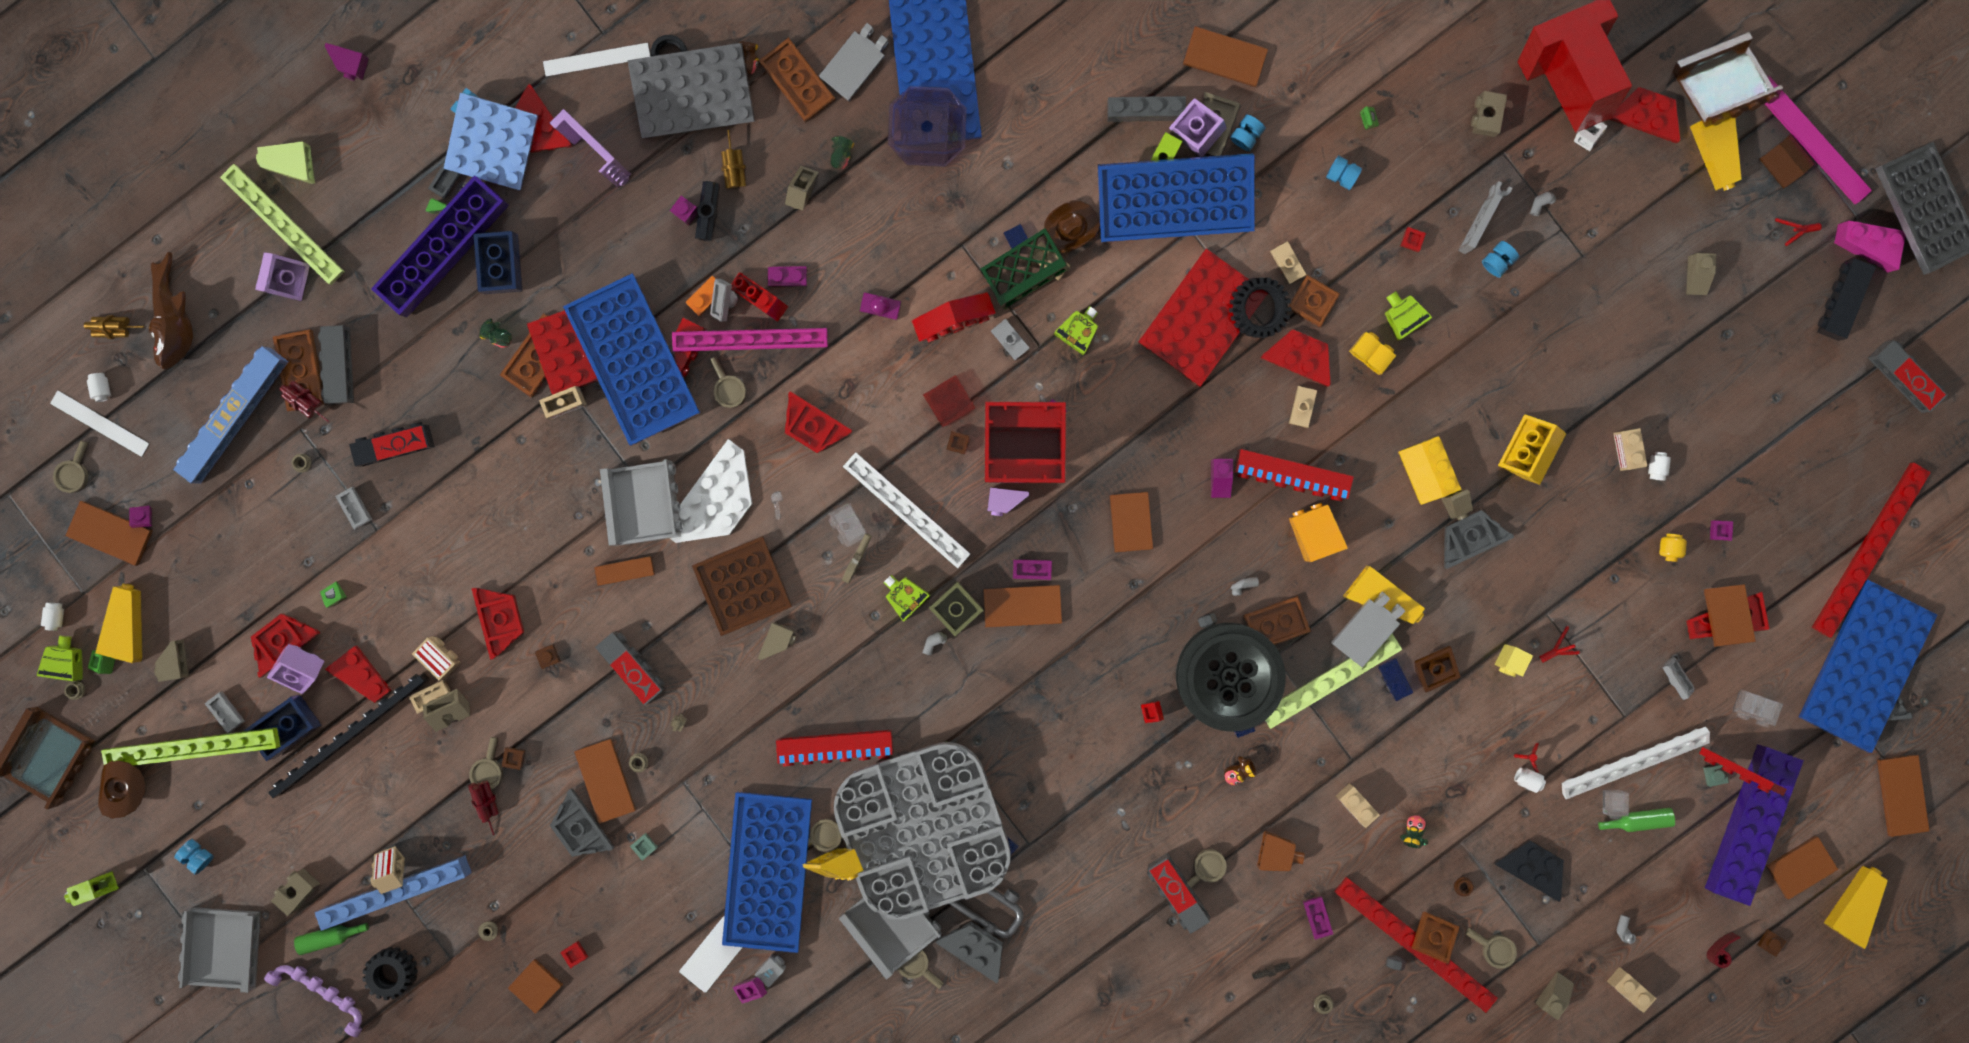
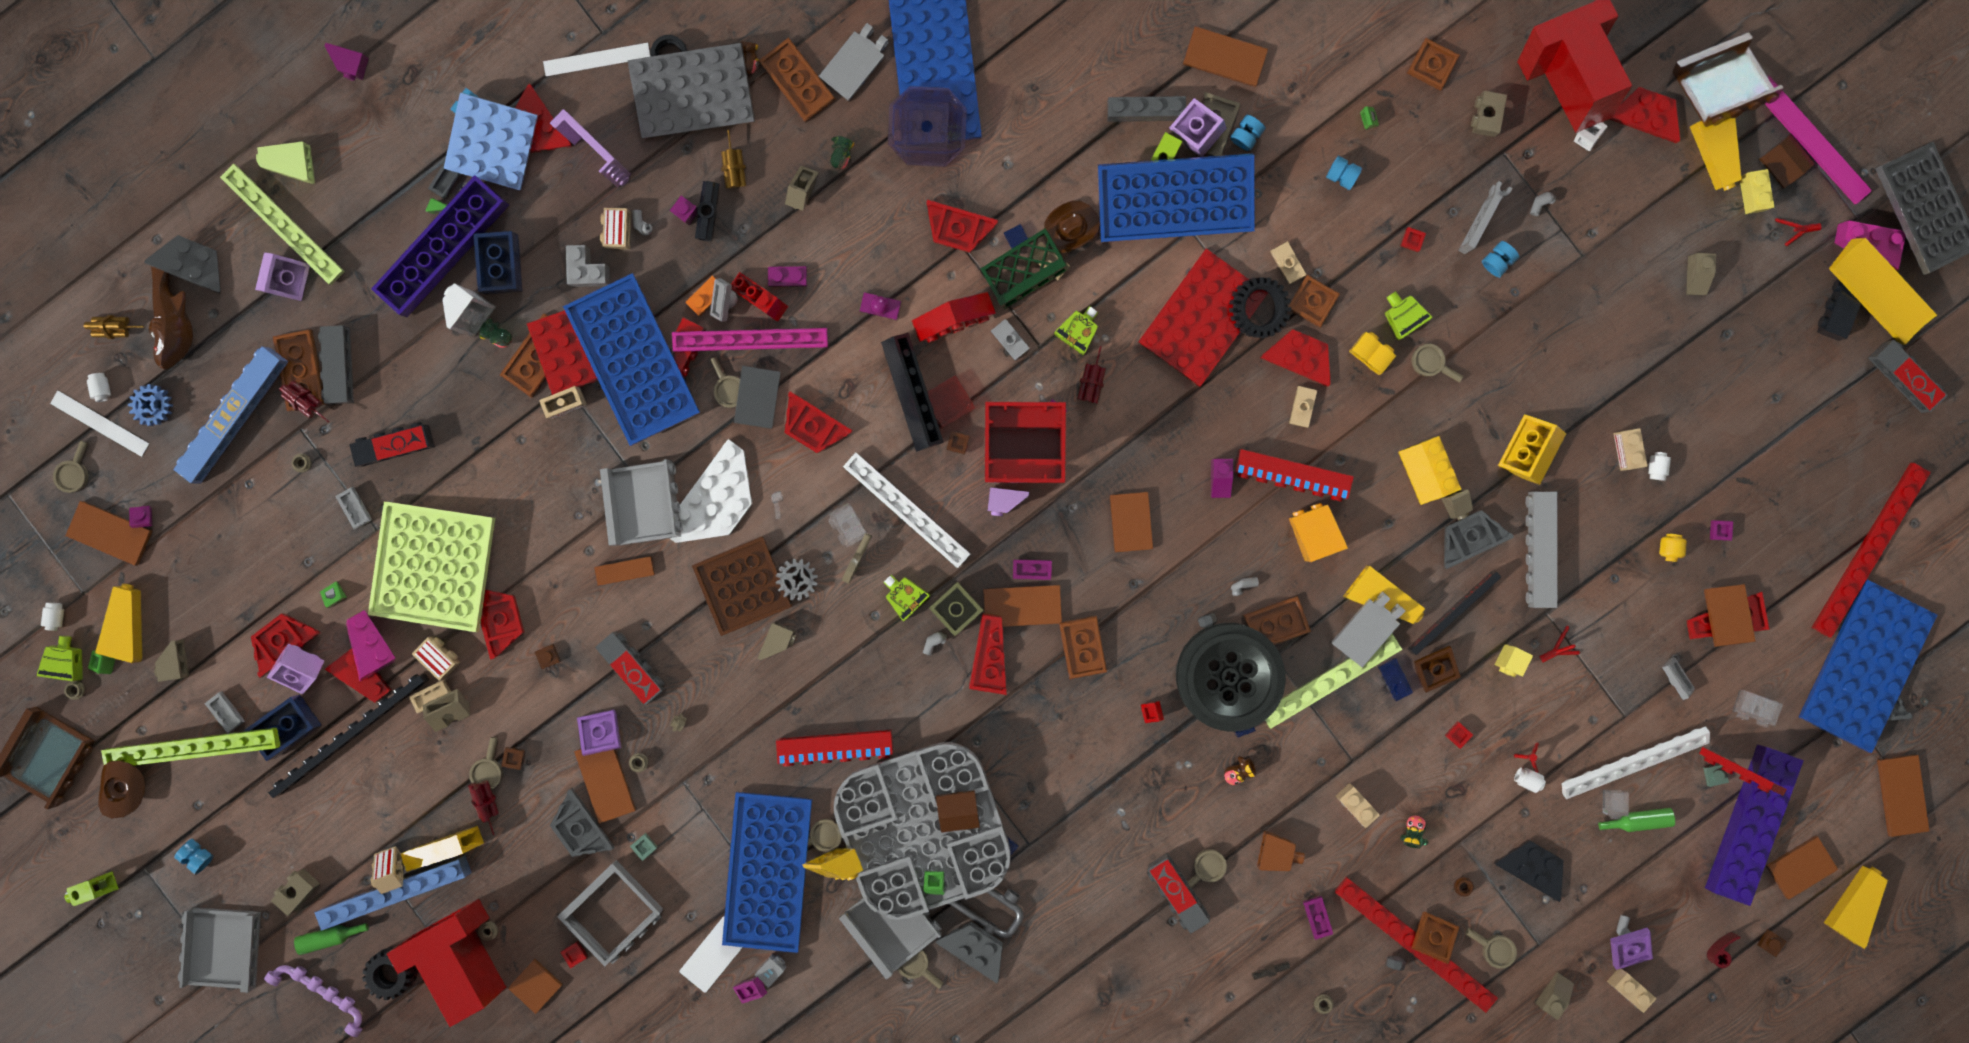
(157, 402): none -> medium blue gear
(188, 261): none -> dark grey wing
(368, 646): none -> dark pink wedge
(431, 566): none -> yellowish green plate
(442, 848): none -> slope
(453, 963): none -> red piece
(465, 310): none -> white slope
(581, 271): none -> light grey brick
(586, 938): none -> light grey window
(599, 732): none -> medium lavender tile
(616, 228): none -> brick
(639, 225): none -> light grey arm
(757, 397): none -> dark grey tile
(805, 581): none -> light grey gear
(912, 392): none -> black brick
(934, 883): none -> bright green slope
(957, 811): none -> reddish brown slope
(958, 227): none -> red wing
(988, 662): none -> red wing
(1083, 647): none -> dark orange tile
(1092, 382): none -> dark red piece
(1430, 360): none -> dark tan piece
(1433, 64): none -> dark orange tile
(1453, 613): none -> black tile
(1458, 735): none -> red plate
(1541, 549): none -> light grey brick
(1631, 948): none -> medium lavender tile
(1756, 192): none -> light yellow brick
(1881, 290): none -> yellow arch

